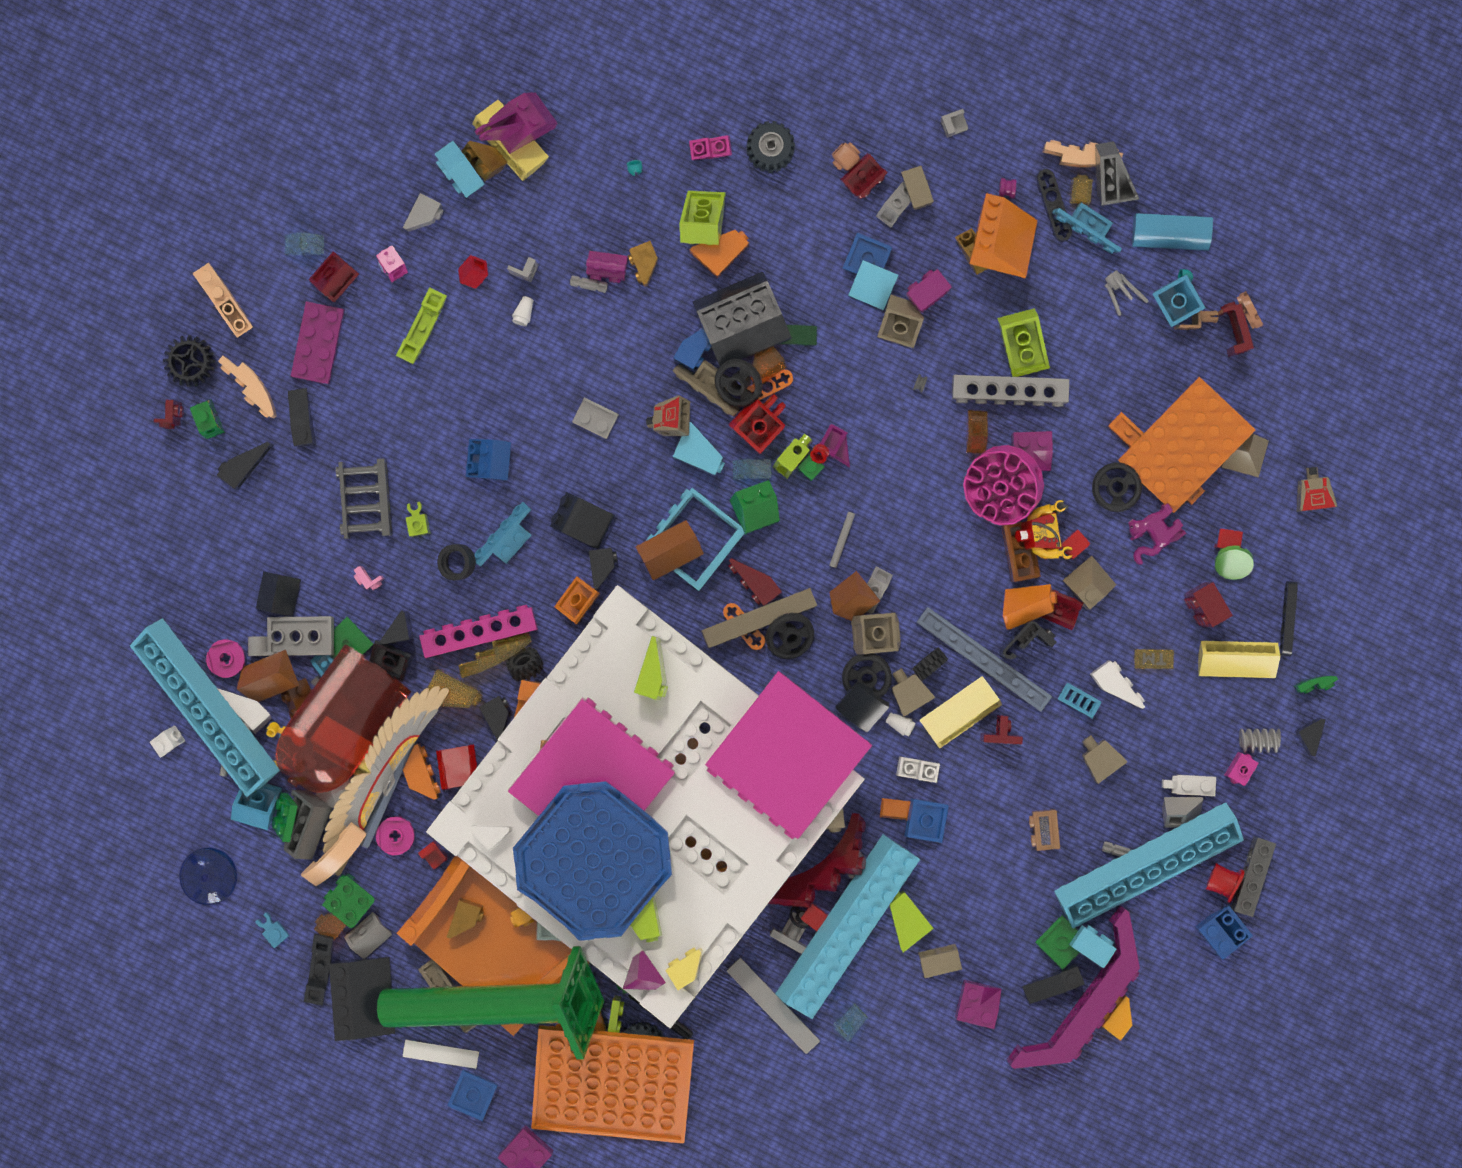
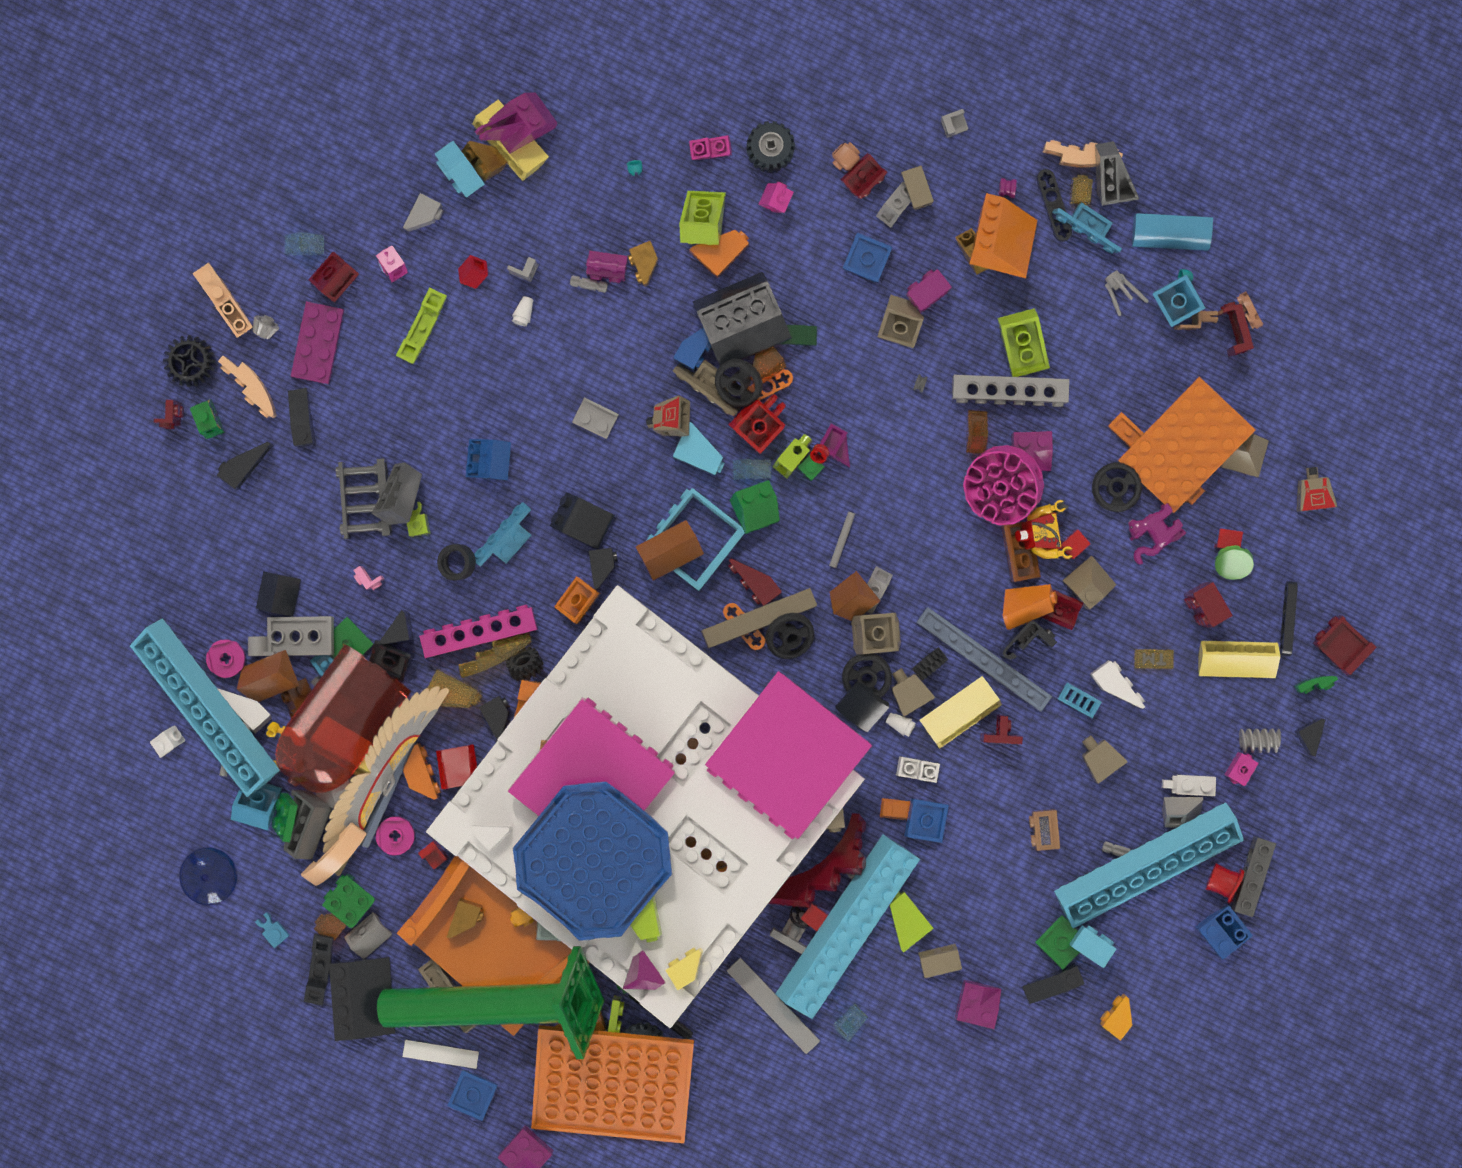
(264, 326): none -> light grey piece
(398, 495): none -> dark grey wedge
(652, 676): lime slope -> none
(776, 197): none -> dark pink head
(873, 285): medium azure slope -> none
(1091, 1006): magenta slope -> none
(1343, 645): none -> dark red panel

